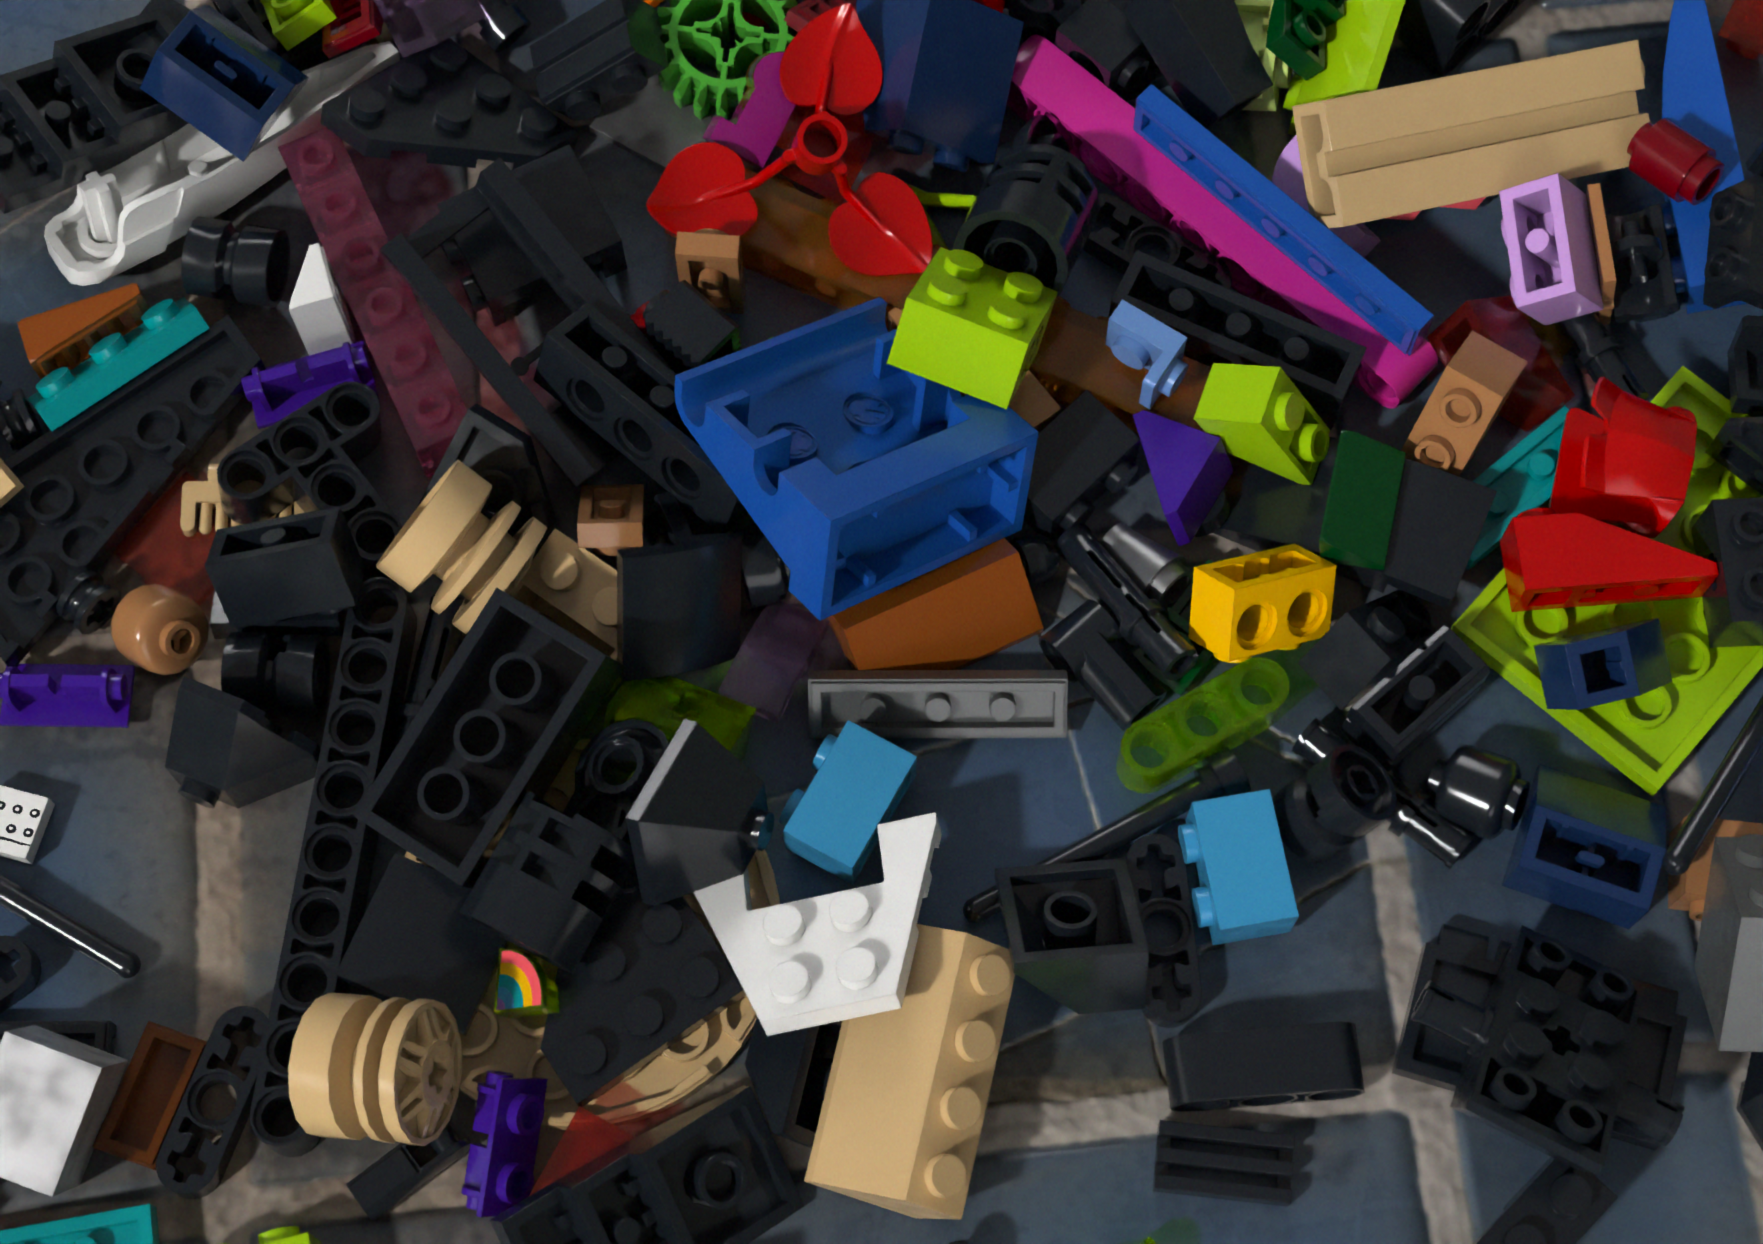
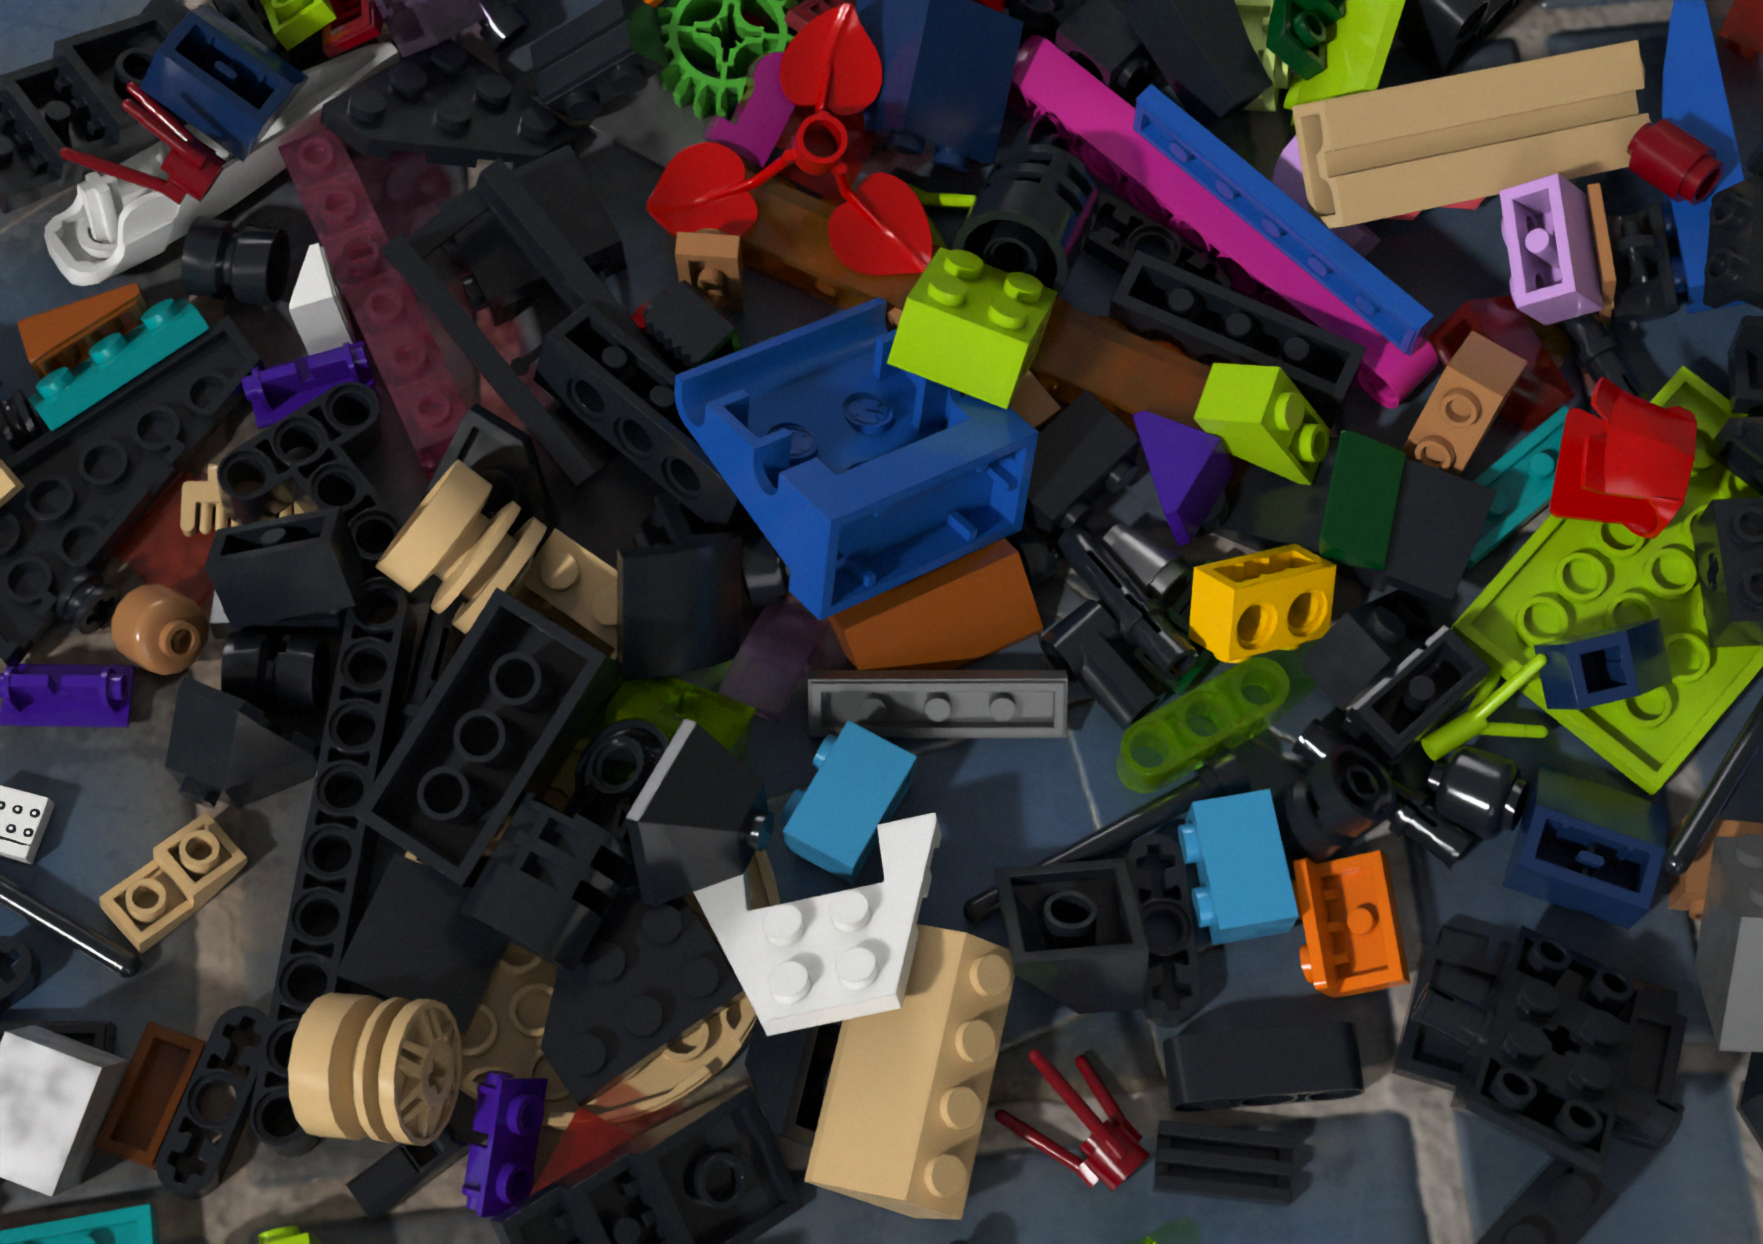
(175, 884): none -> tan slope
(189, 163): none -> dark red plant
(523, 986): tile -> none
(611, 517): medium nougat plate -> none
(1112, 1147): none -> dark red plant
(1148, 343): medium blue bracket -> none
(1350, 925): none -> orange bracket
(1474, 720): none -> lime plant
(1587, 562): red slope -> none

